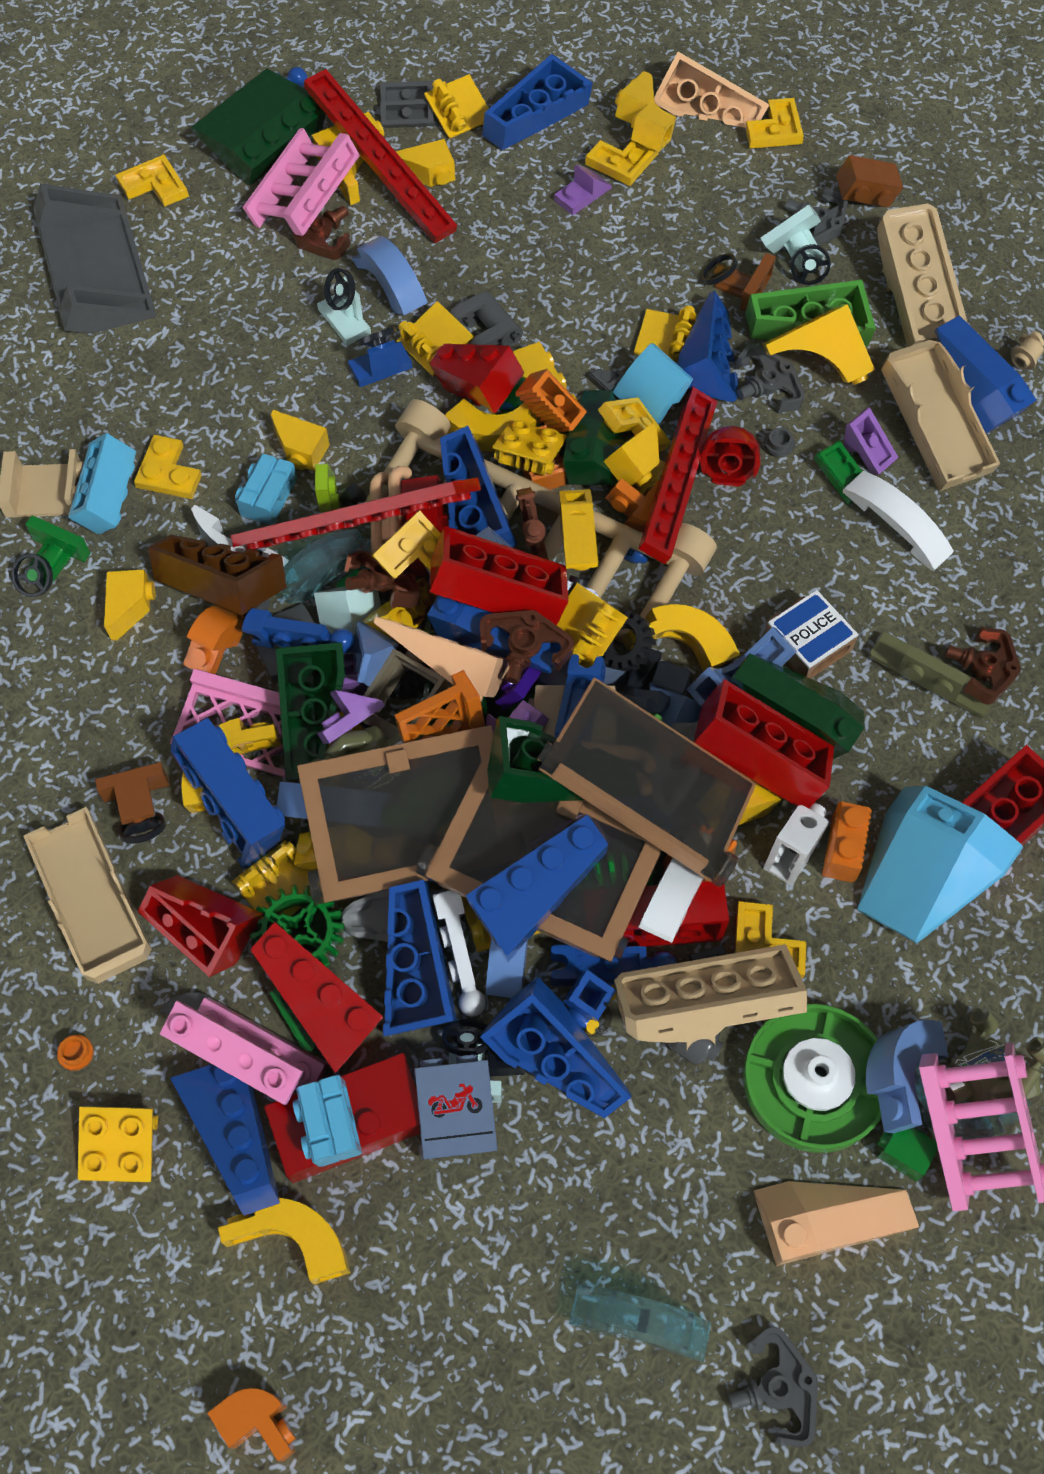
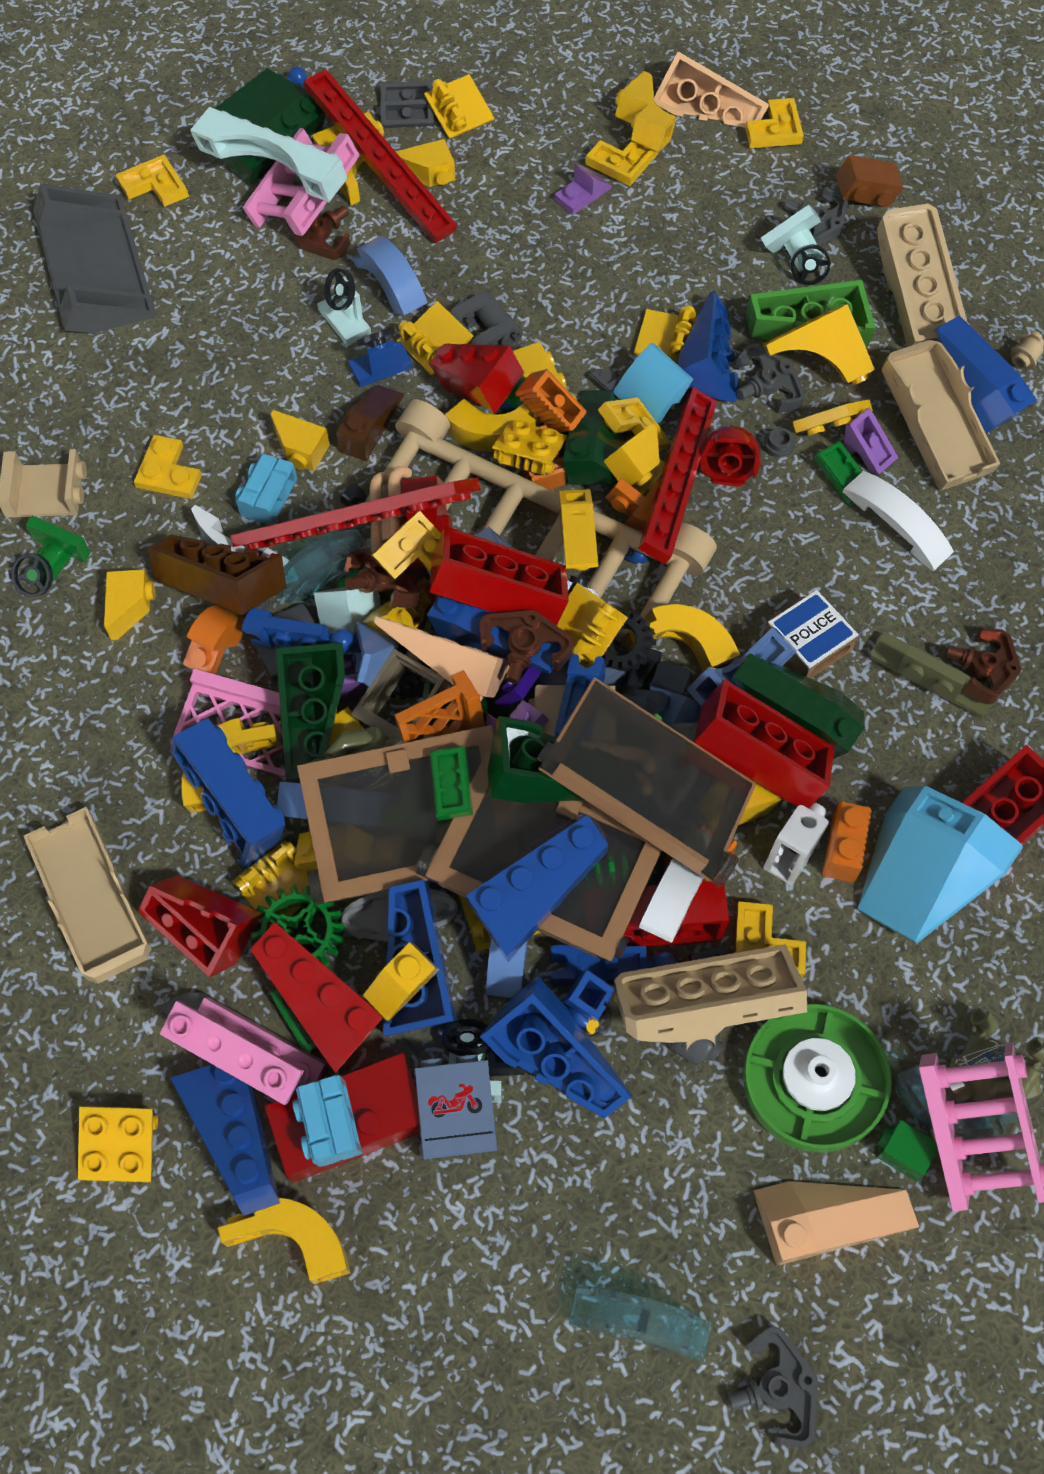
(75, 1052): orange plate -> none
(102, 484): medium azure brick -> none
(134, 800): dark orange piece -> none
(229, 136): none -> light aqua arch
(250, 1412): orange brick -> none
(326, 488): lime wing -> none
(355, 710): medium lavender slope -> none
(367, 422): none -> reddish brown slope
(400, 980): none -> yellow slope
(449, 907): white plate -> none
(451, 783): none -> green plate
(465, 461): blue wedge -> none
(532, 528): copper piece -> none
(536, 103): blue wedge -> none
(737, 282): dark orange piece -> none
(839, 416): none -> yellow plate
(893, 1067): medium blue arch -> none

